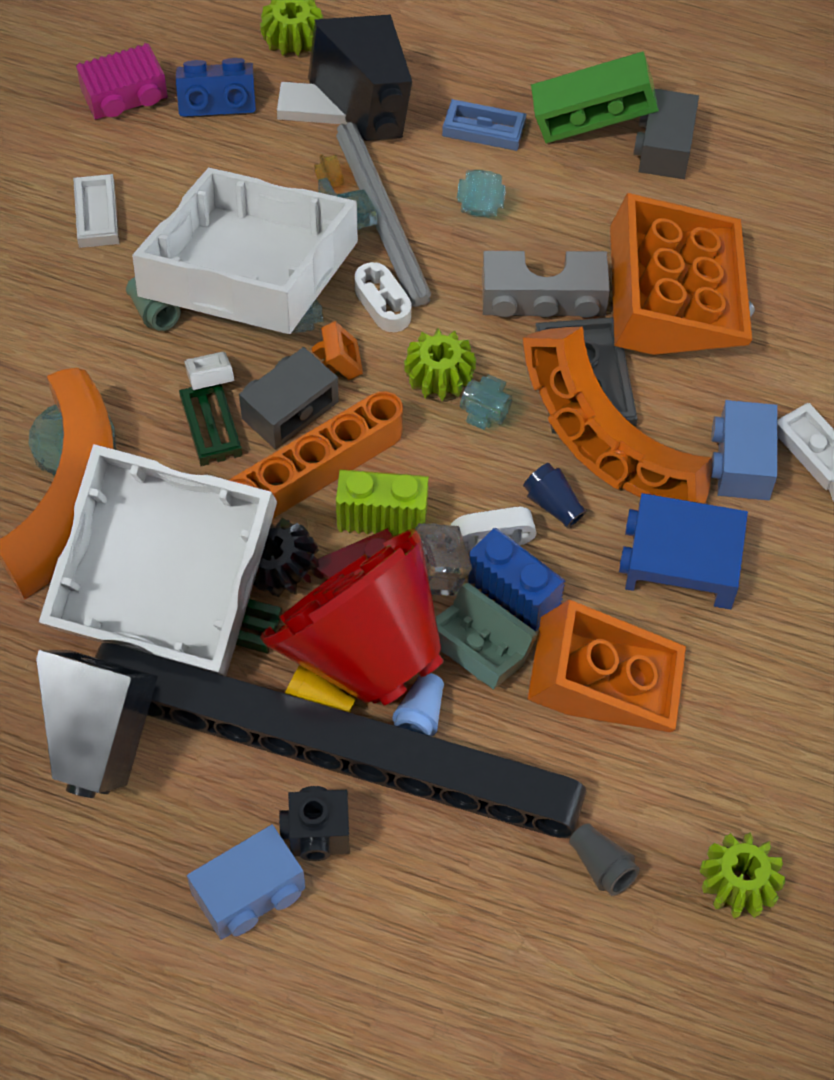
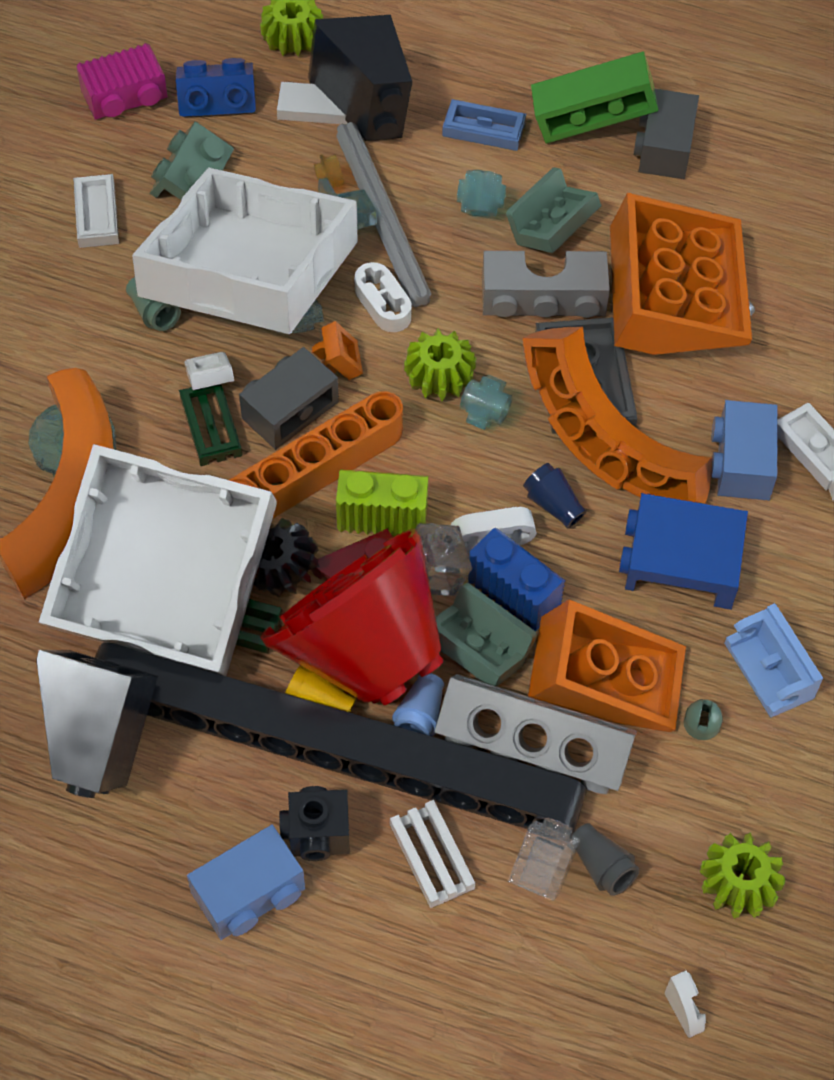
(189, 159): none -> sand green bracket
(415, 818): none -> white tile
(545, 858): none -> clear brick
(550, 212): none -> sand green bracket
(609, 740): none -> light grey brick
(679, 994): none -> white tile
(692, 718): none -> sand green hinge
(774, 661): none -> light blue hinge

